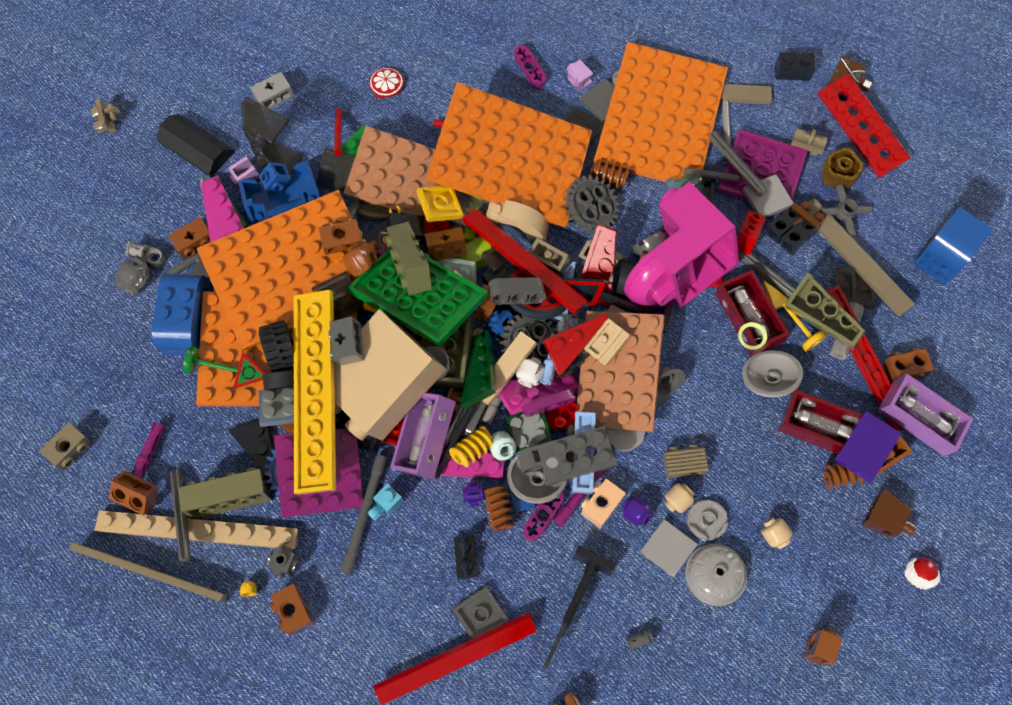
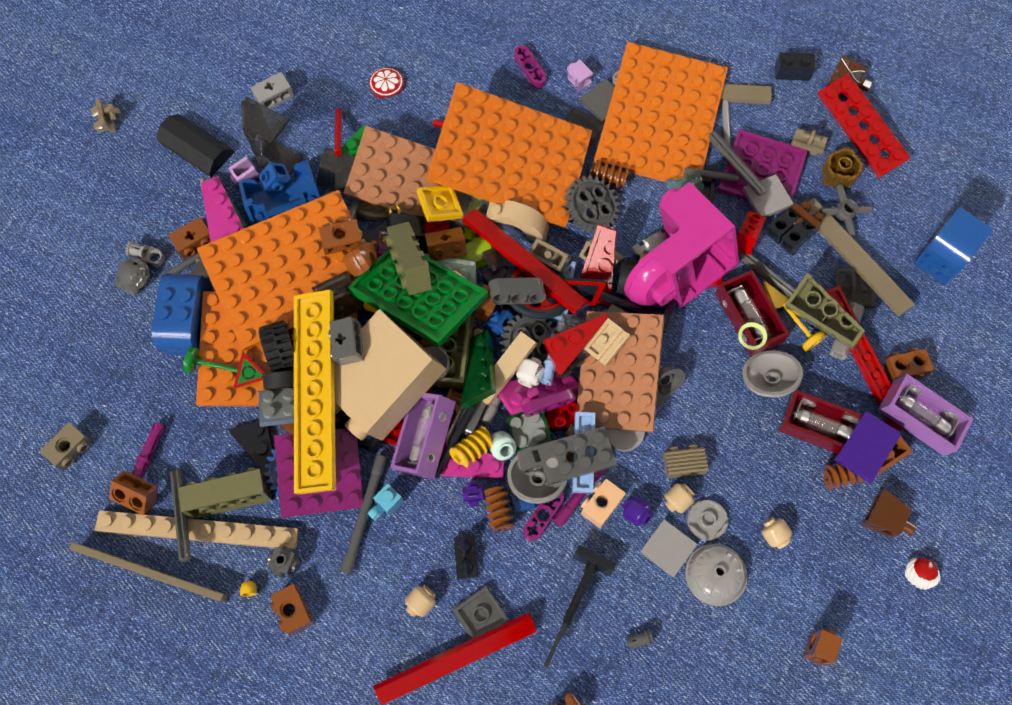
(420, 601): none -> tan head

